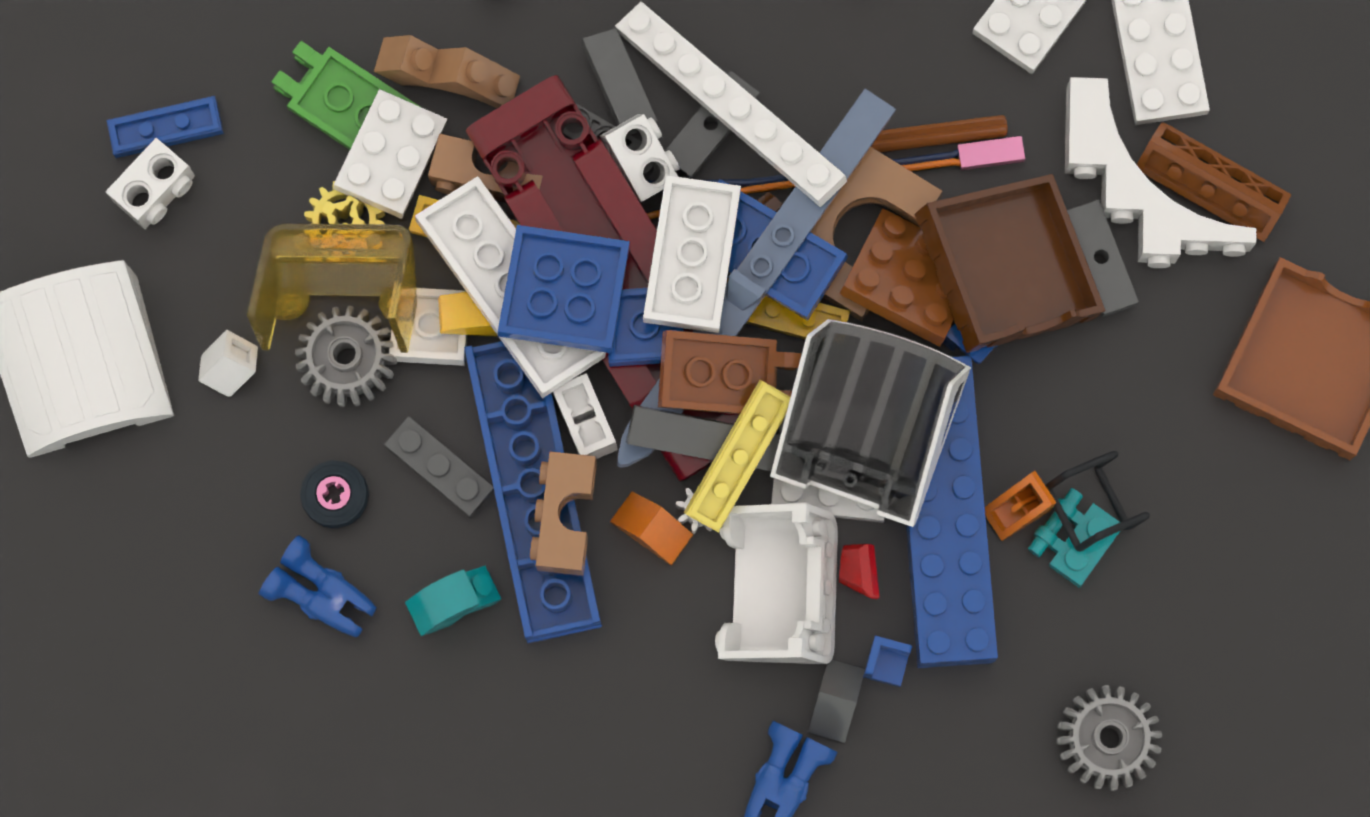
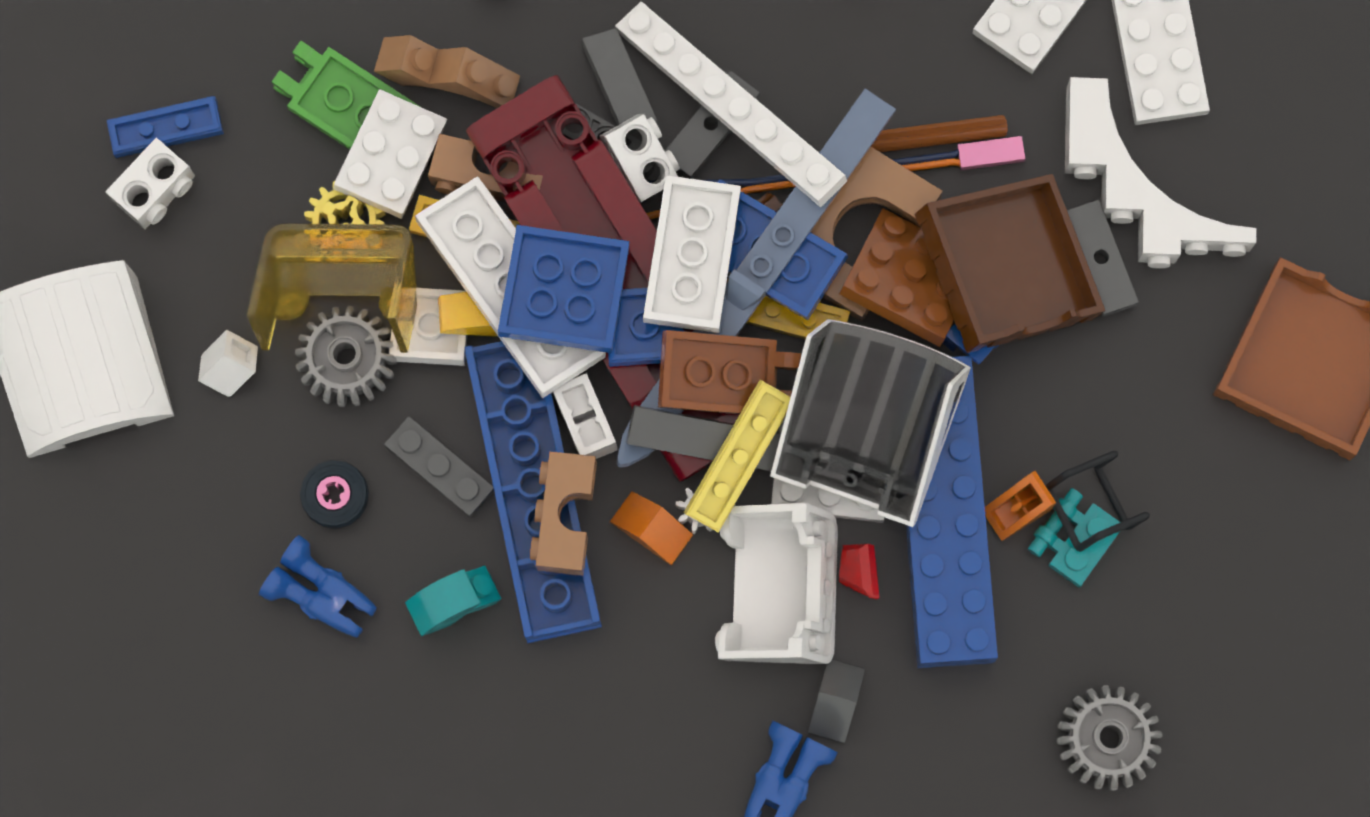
(887, 661): blue panel -> none
(1211, 183): dark orange fence -> none

